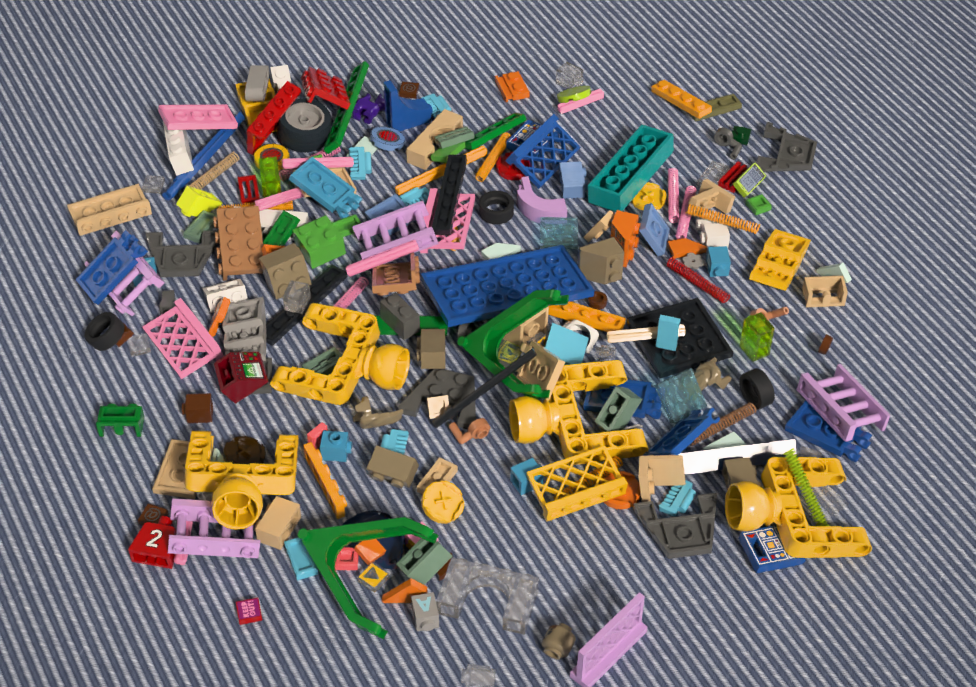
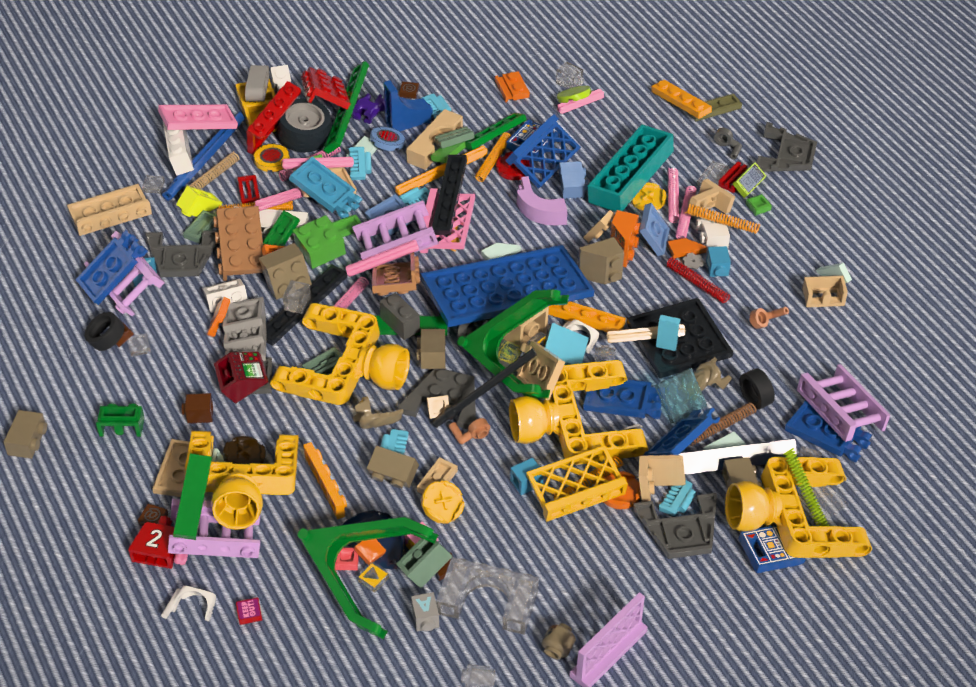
(25, 434): none -> dark tan brick
(167, 301): dark grey piece -> none
(185, 592): none -> white helmet
(192, 497): none -> green tile
(193, 327): bright pink fence -> none
(269, 176): clear neon green brick -> none
(278, 522): tan brick -> none
(300, 559): medium azure tile -> none
(316, 435): coral tile -> none
(335, 446): dark azure brick -> none
(404, 591): orange tile -> none
(496, 197): black tyre -> none
(558, 231): clear light blue plate -> none
(598, 301): reddish brown tile -> none
(618, 409): sand green brick -> none
(741, 134): dark green plate -> none
(756, 336): clear neon green brick -> none
(780, 259): yellow slope -> none
(825, 344): reddish brown tile -> none

